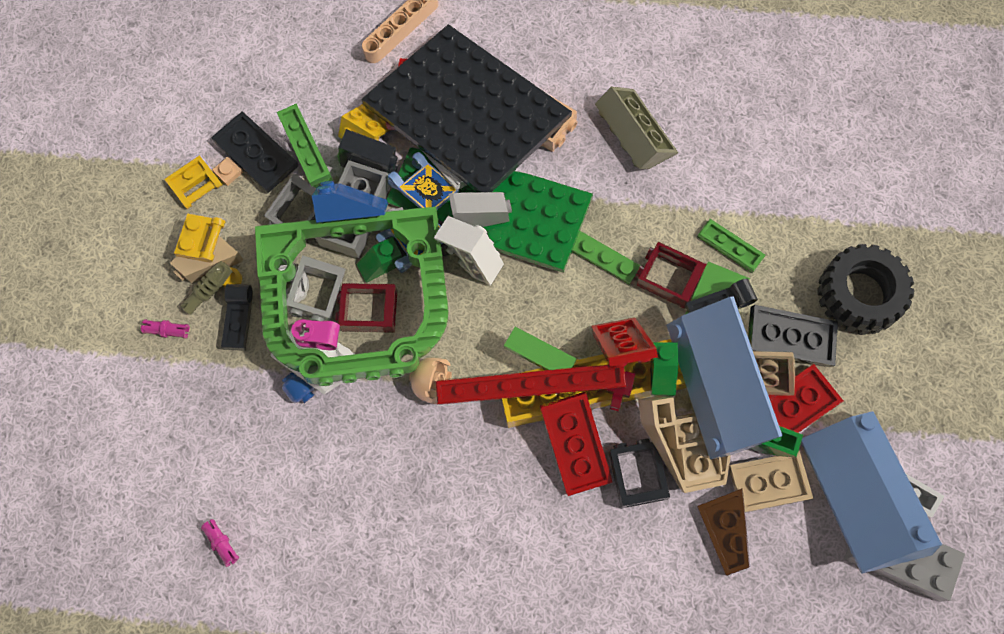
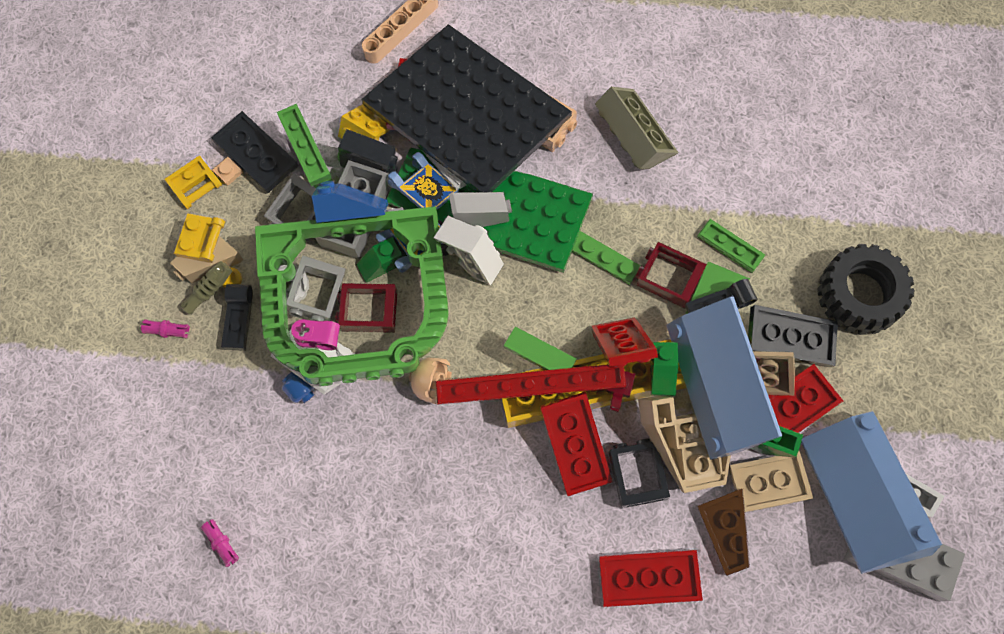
(650, 578): none -> red plate

